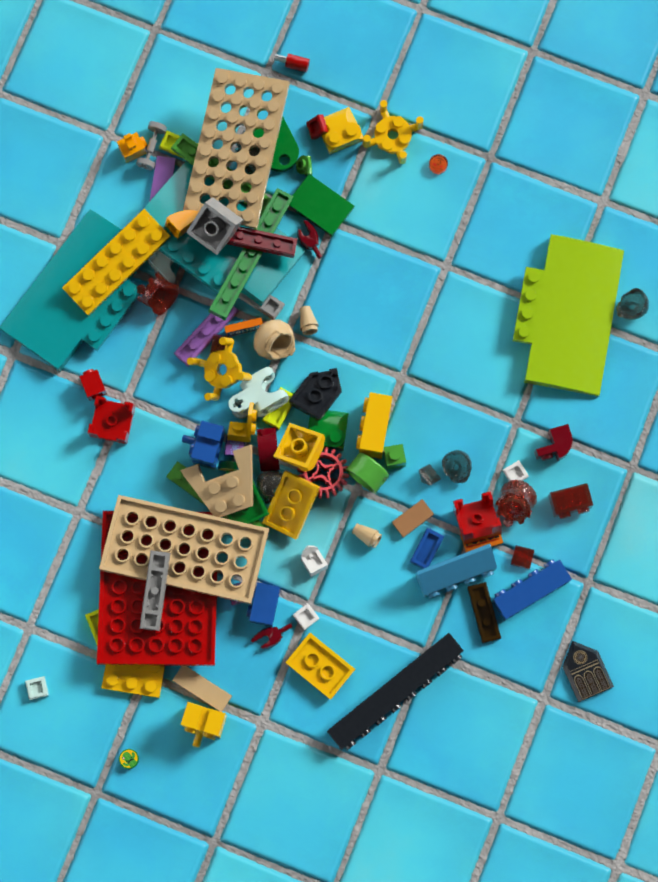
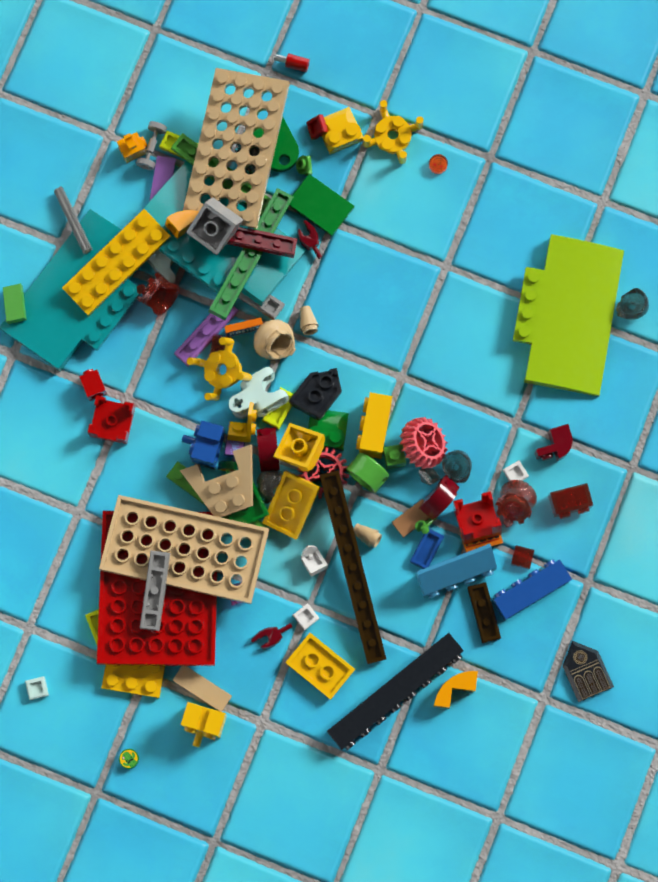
(14, 303): none -> bright green tile
(73, 220): none -> light grey axle
(264, 604): blue brick -> none
(353, 567): none -> dark brown plate
(422, 438): none -> coral gear
(423, 526): none -> bright green hand
(439, 498): none -> dark red brick
(463, 681): none -> light orange brick

